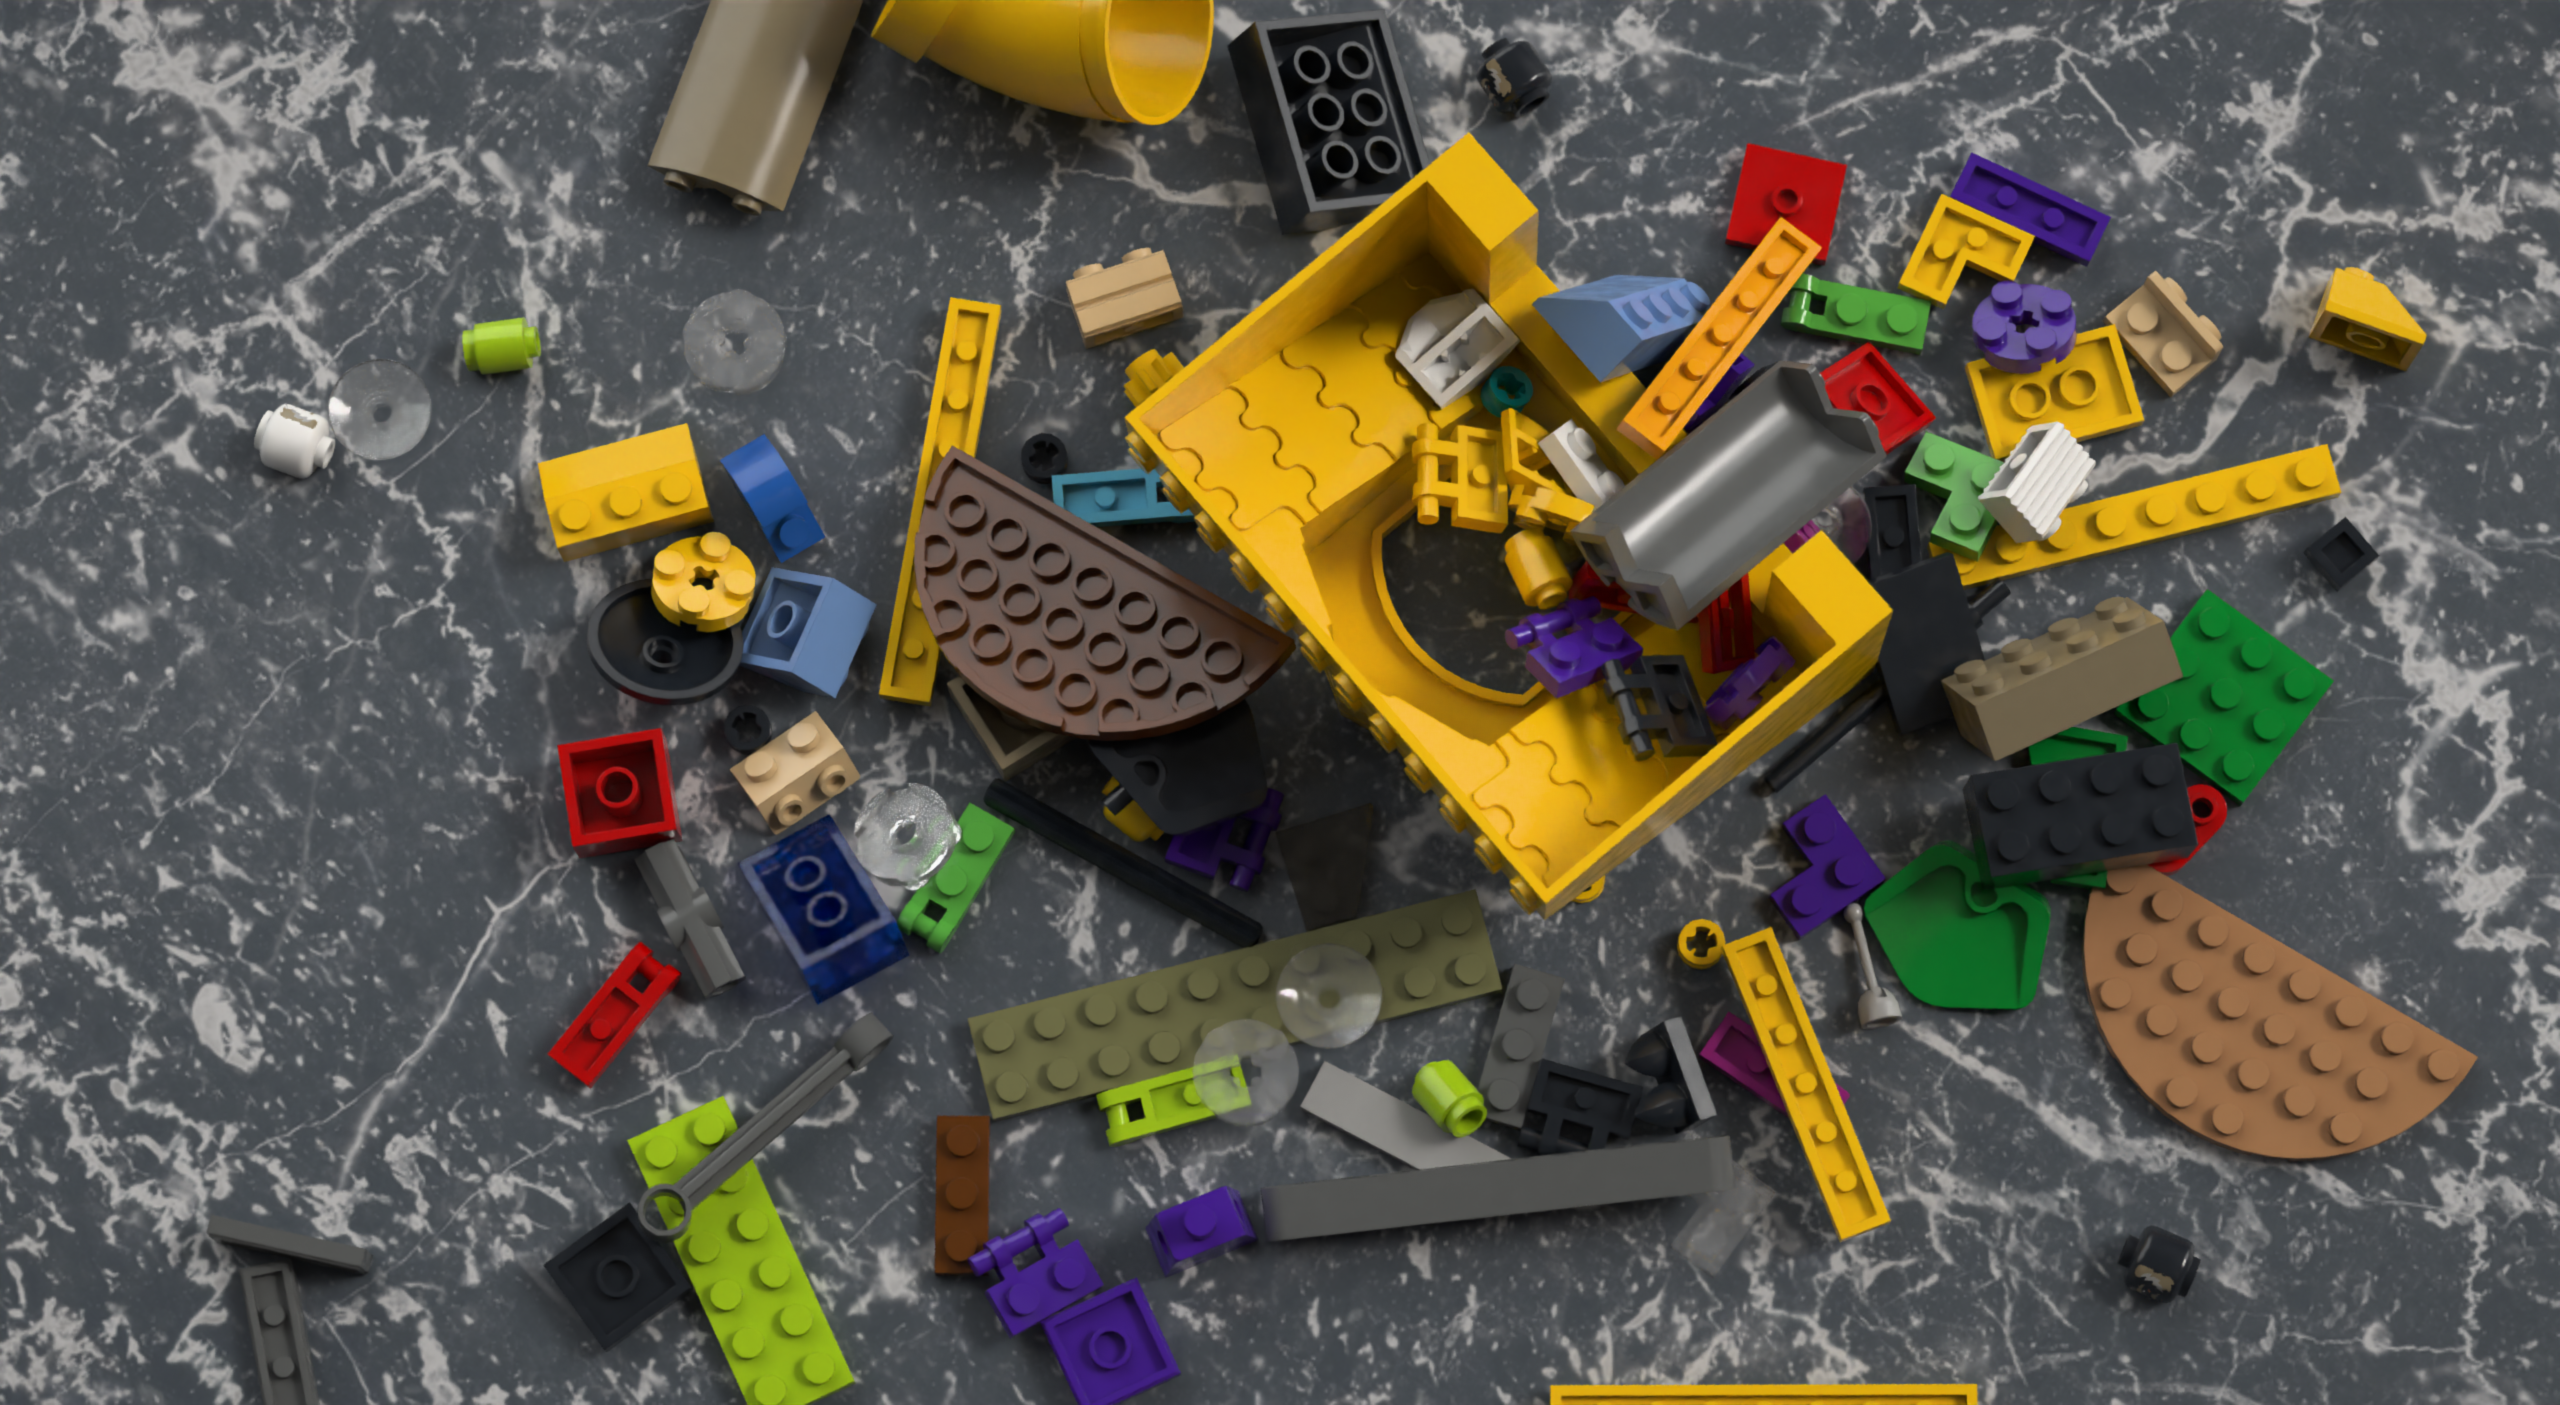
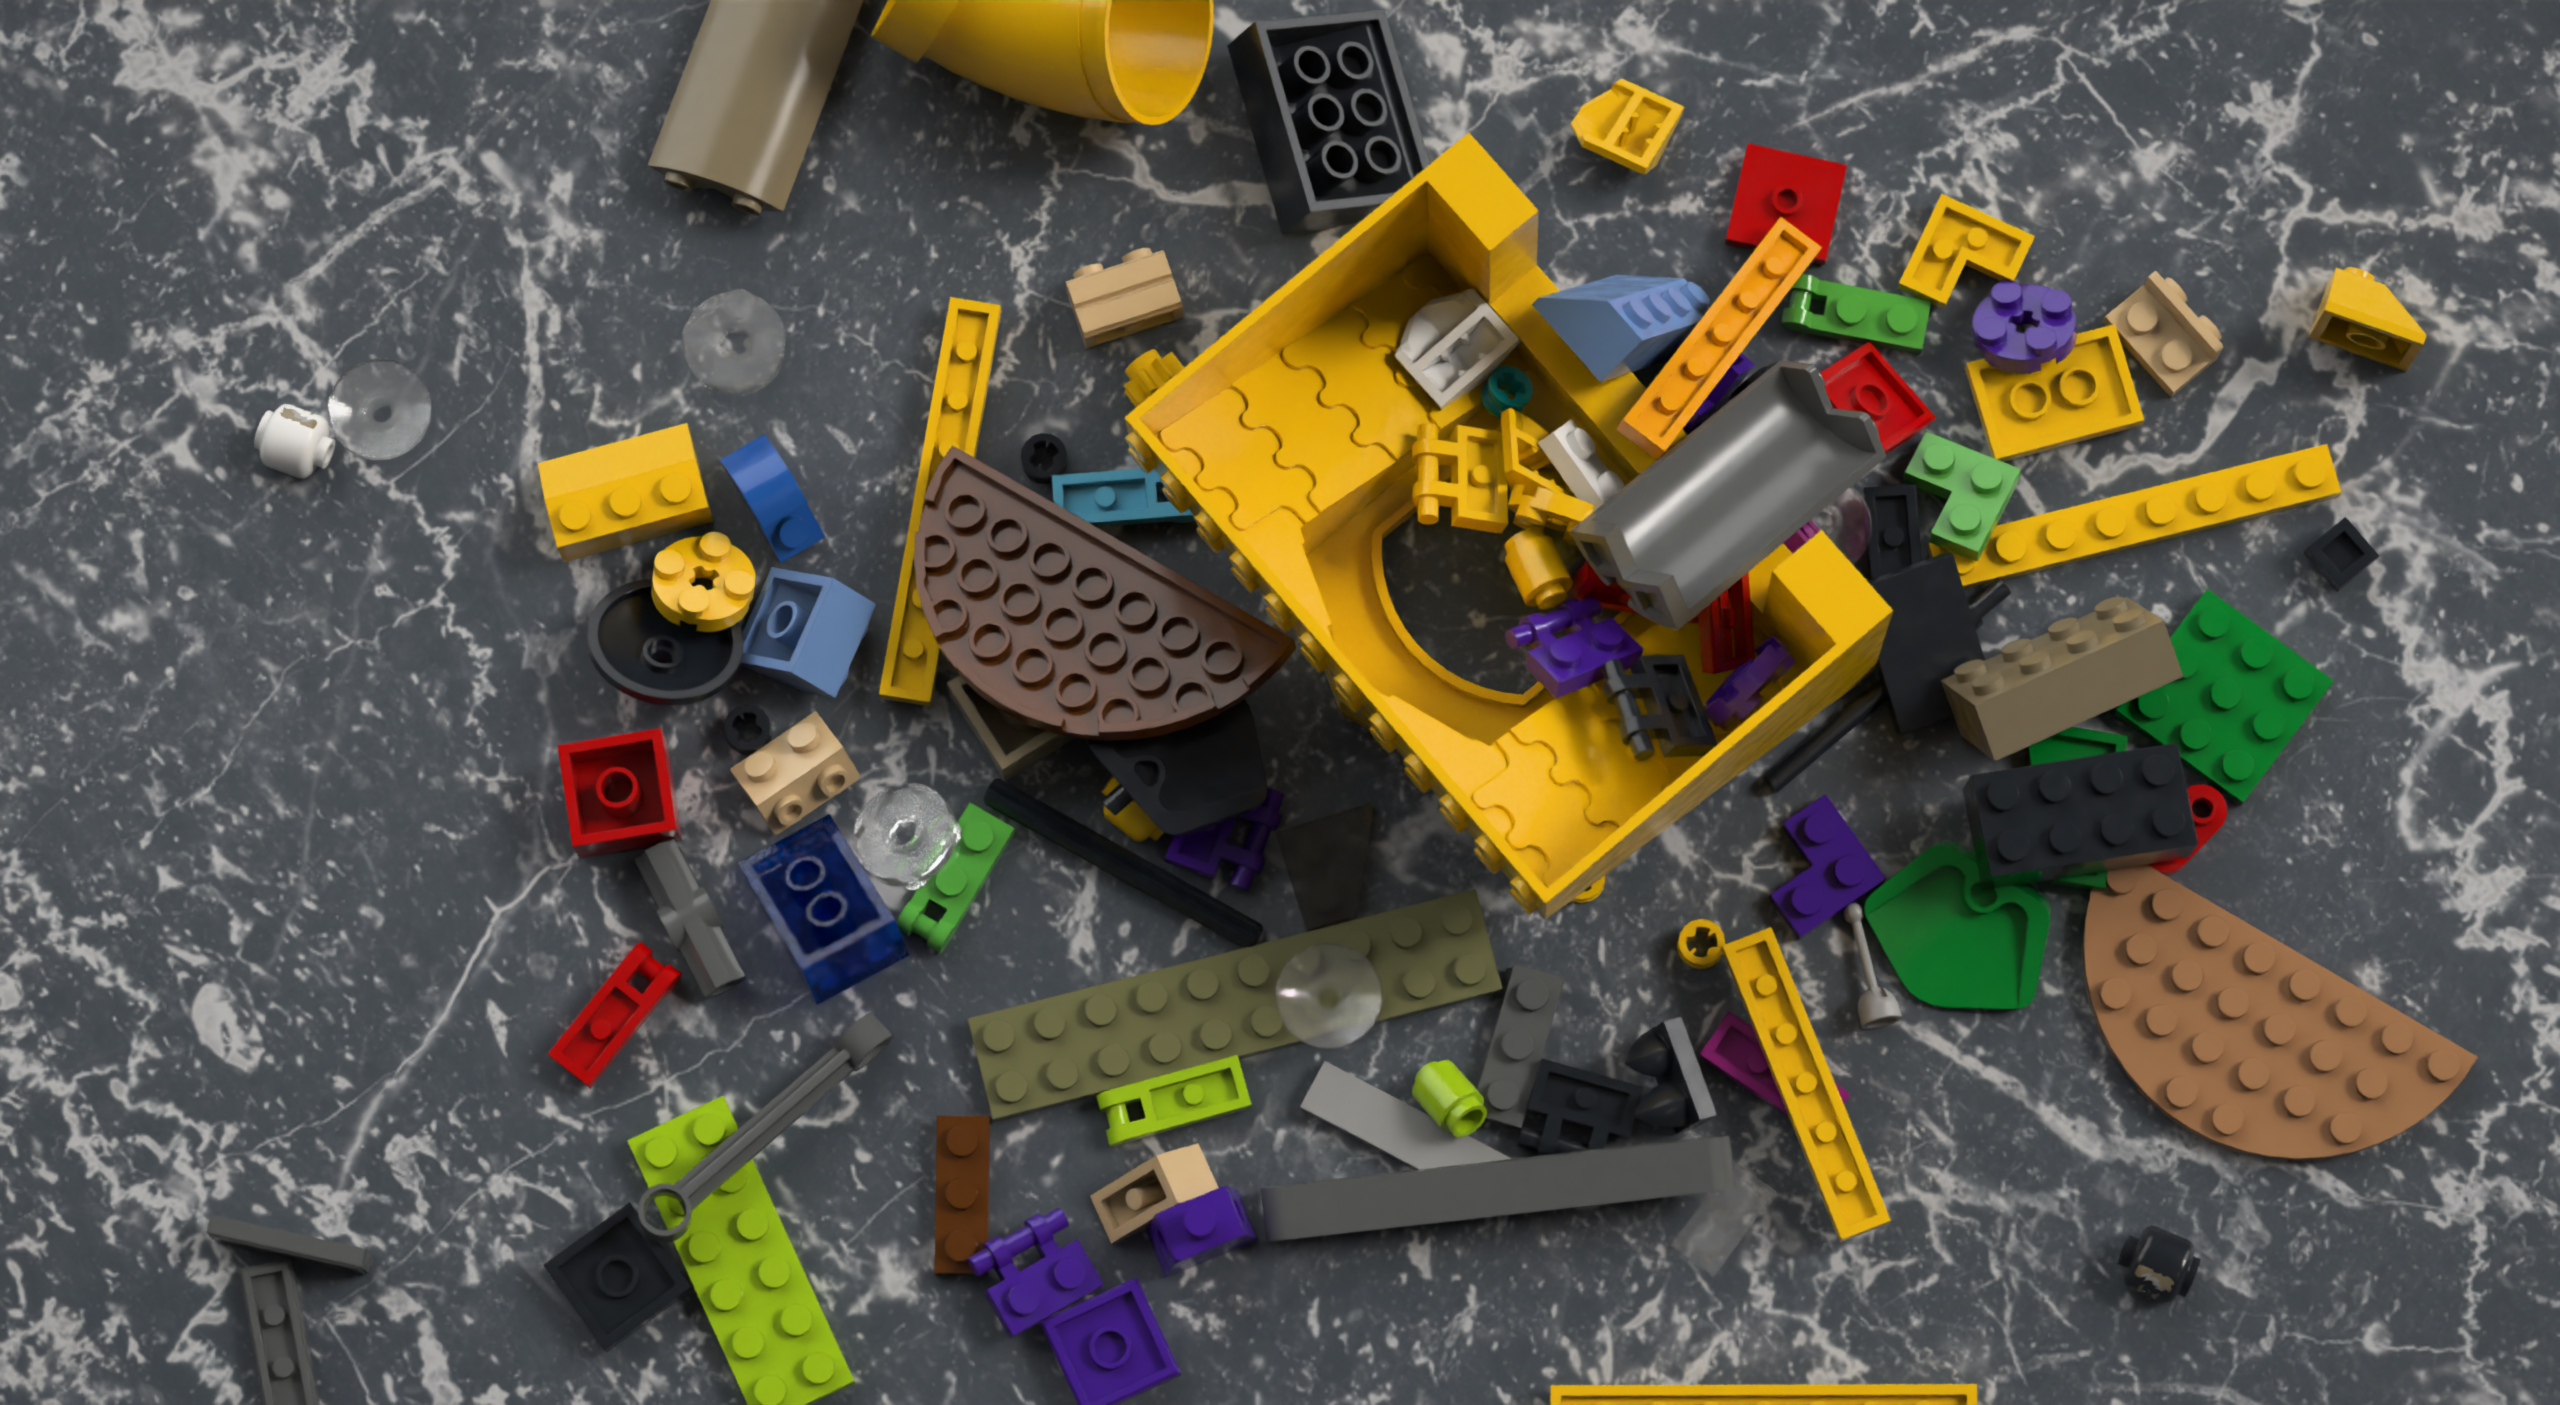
(501, 346): lime brick -> none
(1154, 1186): none -> tan slope
(1224, 1050): clear plate -> none
(1514, 77): black head -> none
(1627, 125): none -> yellow slope
(2031, 207): dark purple plate -> none
(2038, 482): white brick -> none

